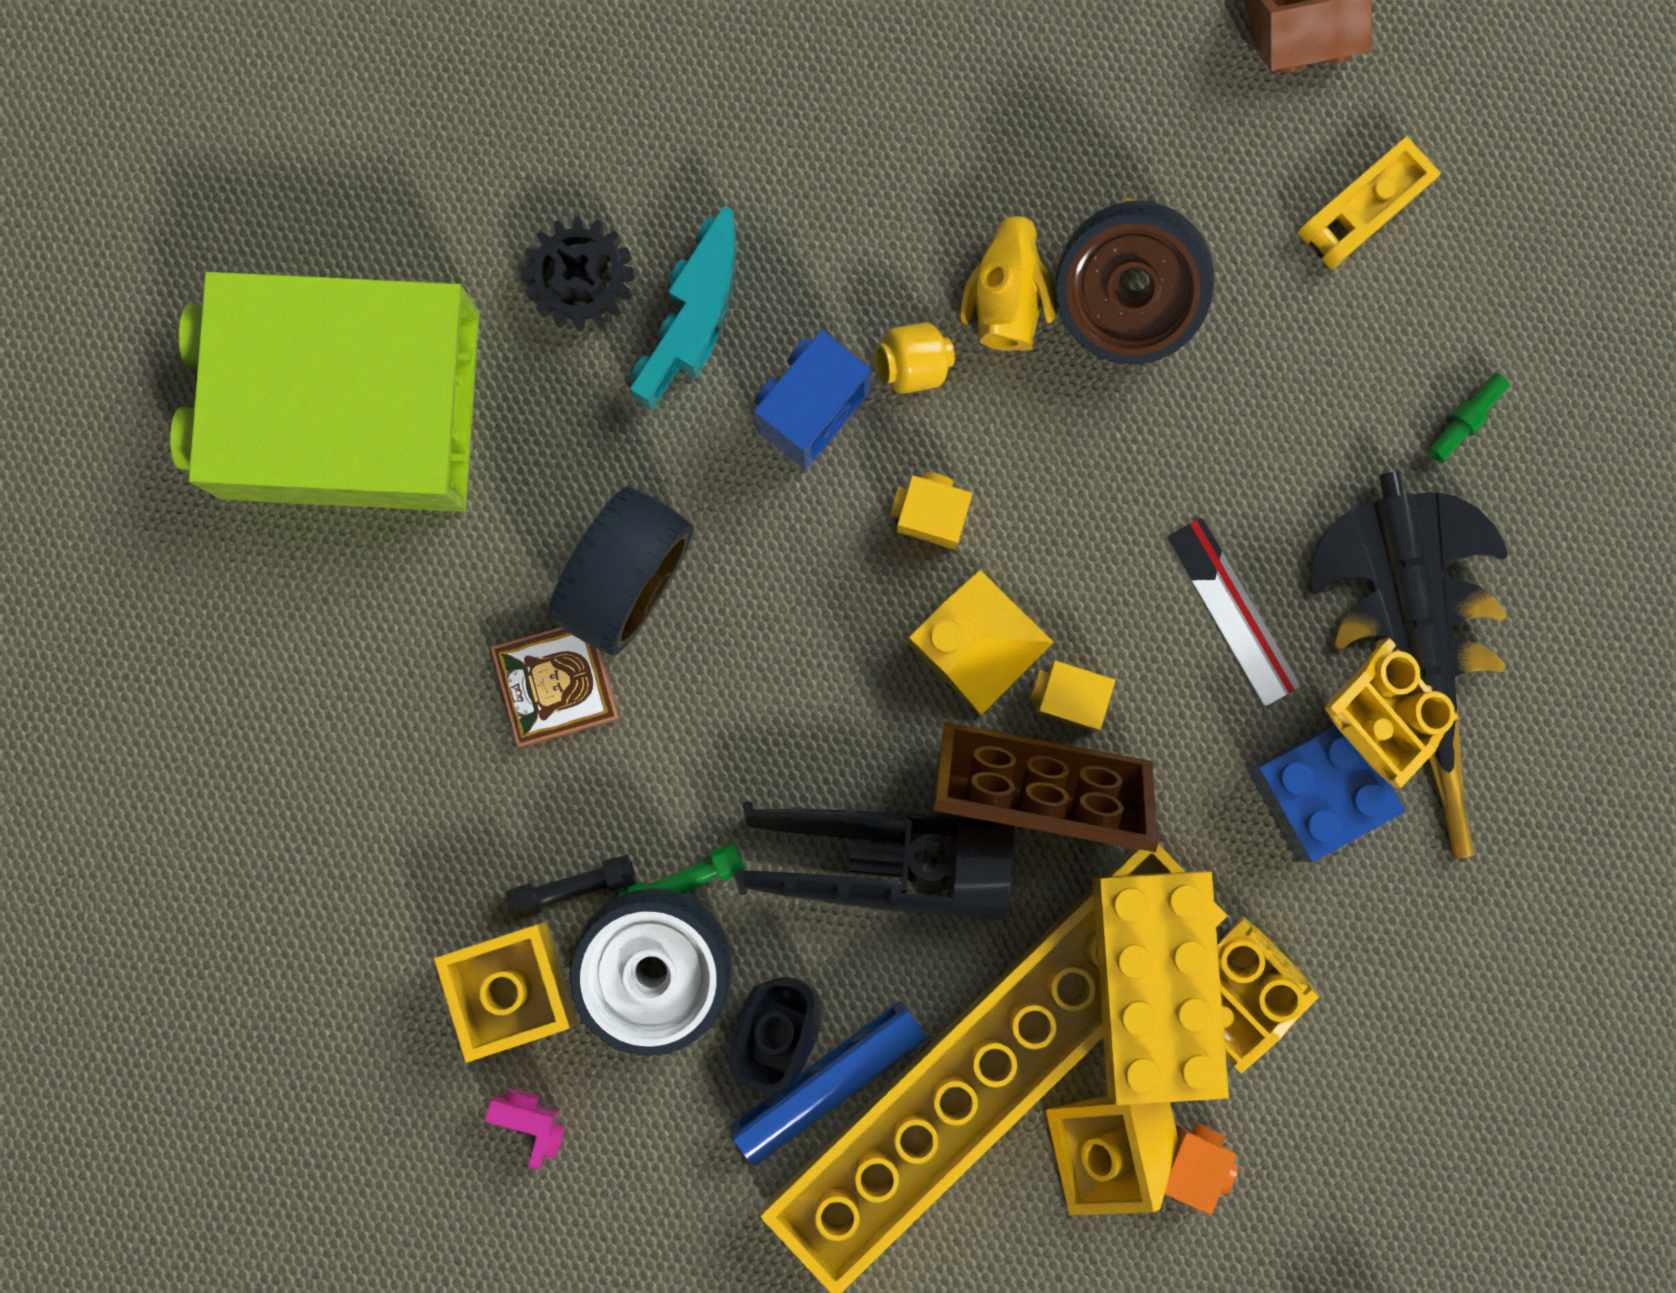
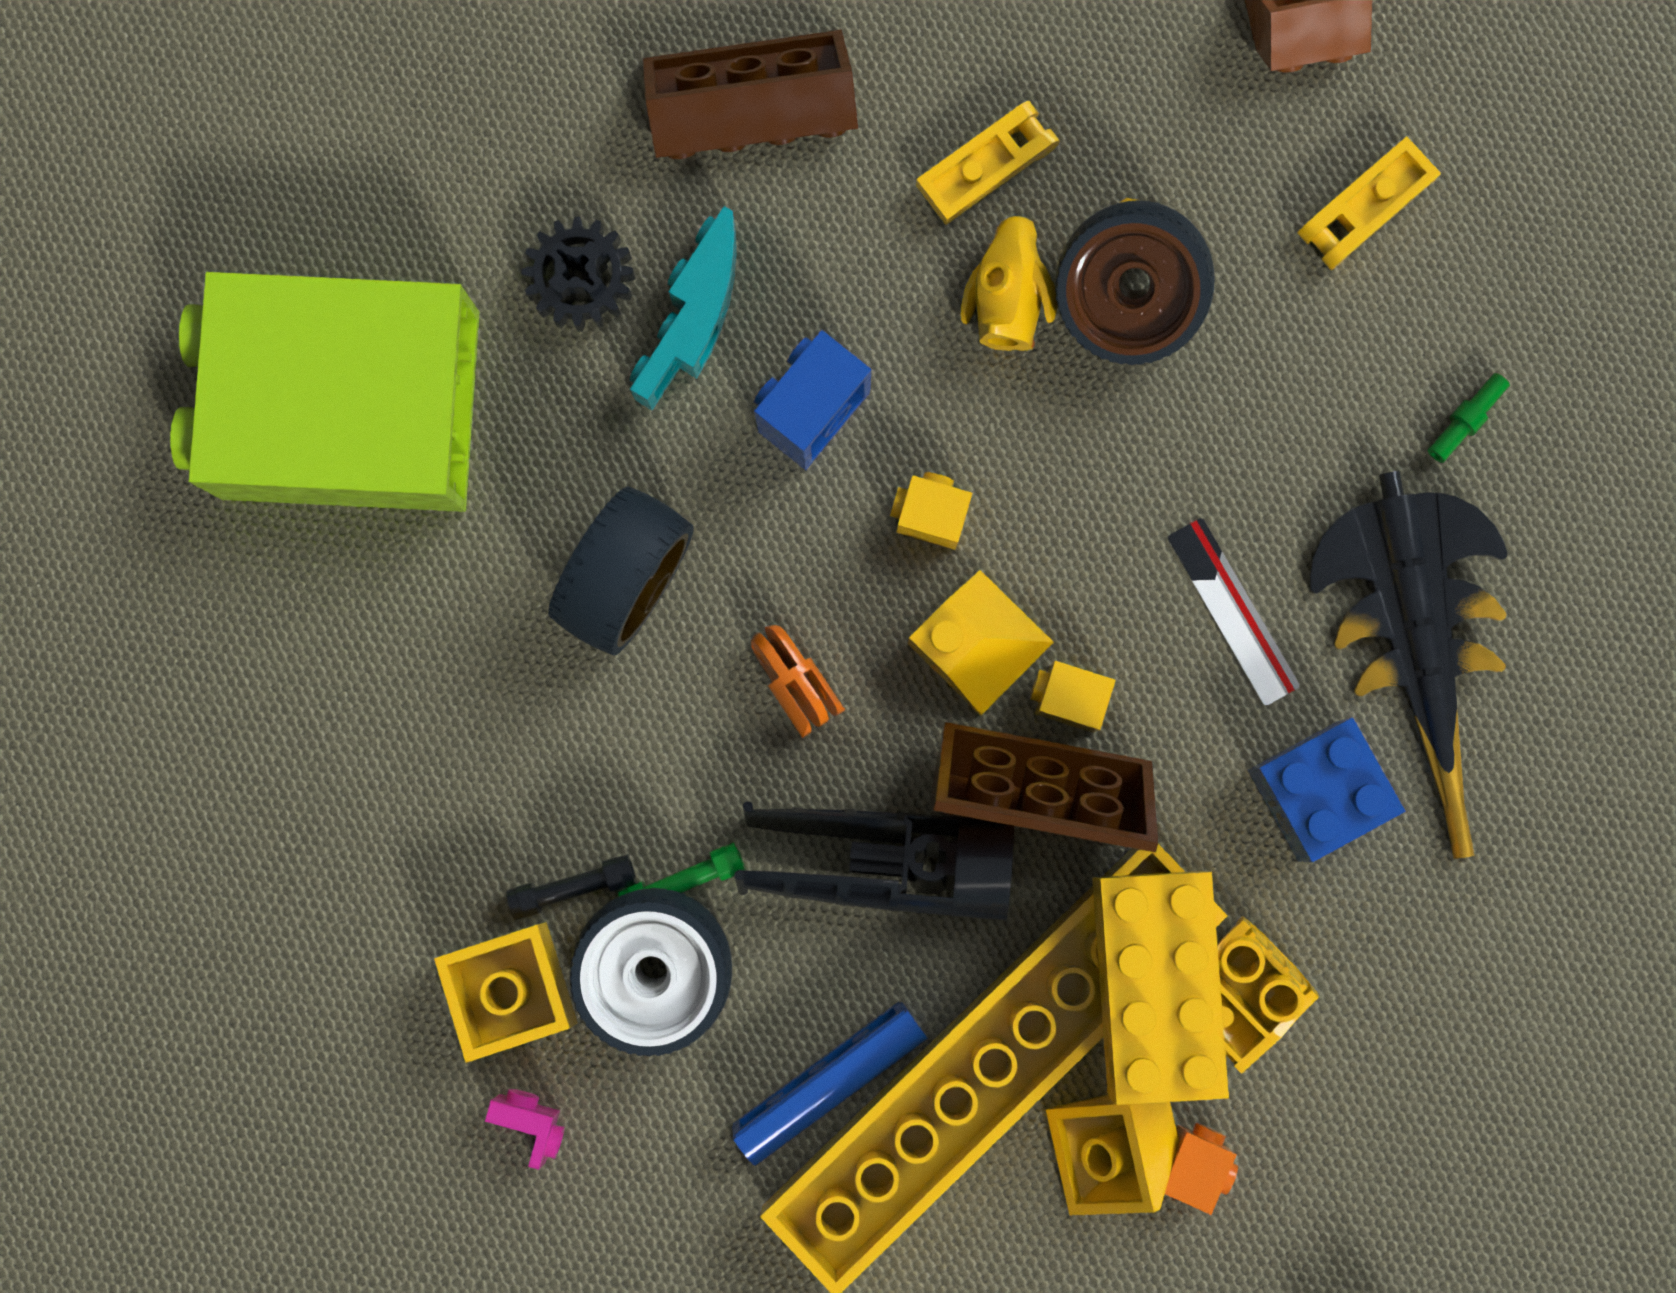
(553, 686): tile -> none
(749, 94): none -> reddish brown slope
(775, 1034): black piece -> none
(789, 670): none -> orange arm
(913, 358): yellow head -> none
(986, 163): none -> yellow plate
(1391, 714): yellow slope -> none

